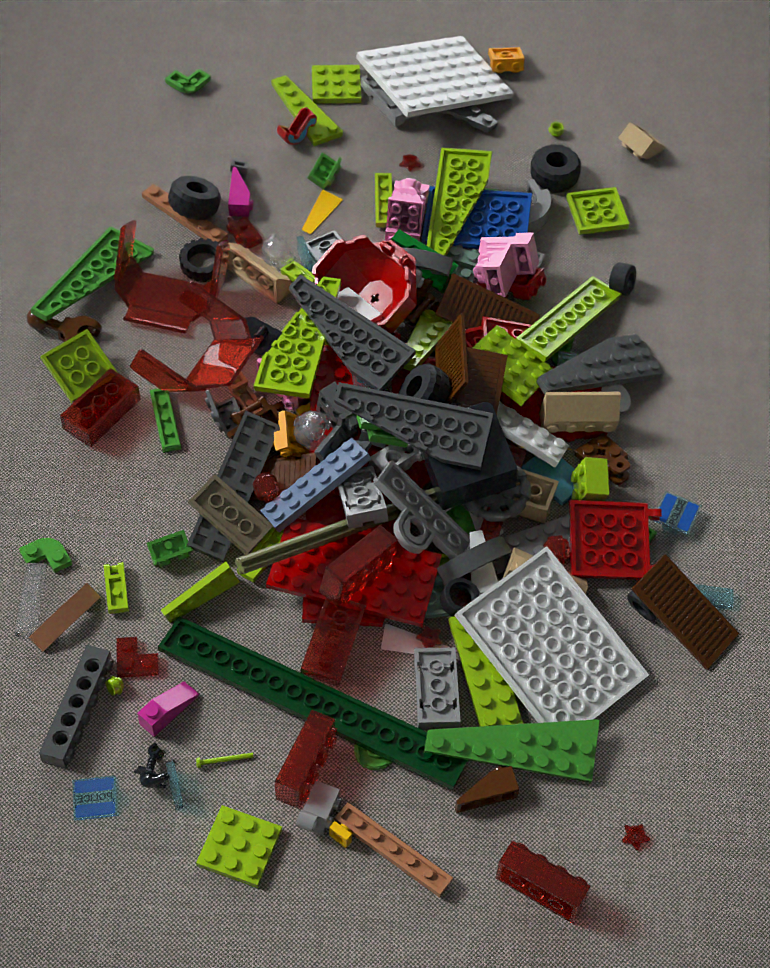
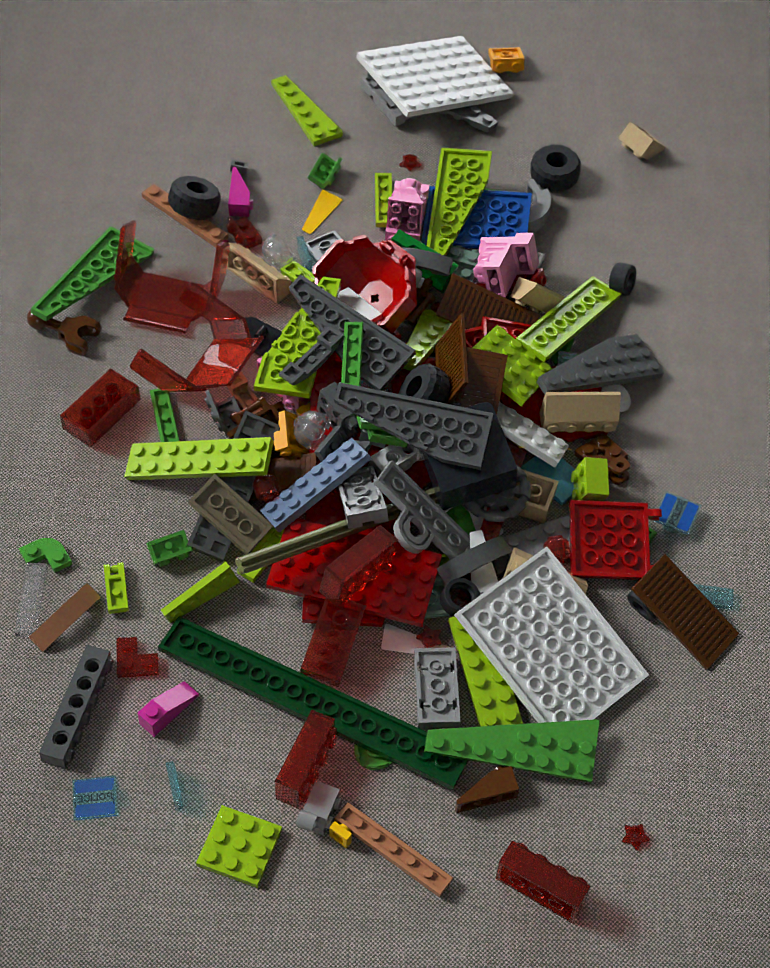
(77, 364): lime plate -> none
(114, 685): lime plate -> none
(148, 777): black piece -> none
(188, 84): bright green plate -> none
(194, 248): black tyre -> none
(199, 458): none -> lime plate
(222, 759): lime piece -> none
(299, 127): red animal -> none
(314, 358): none -> dark grey slope
(336, 84): lime plate -> none
(352, 353): none -> bright green tile
(535, 295): none -> tan slope
(556, 129): lime plate -> none
(597, 210): lime plate -> none

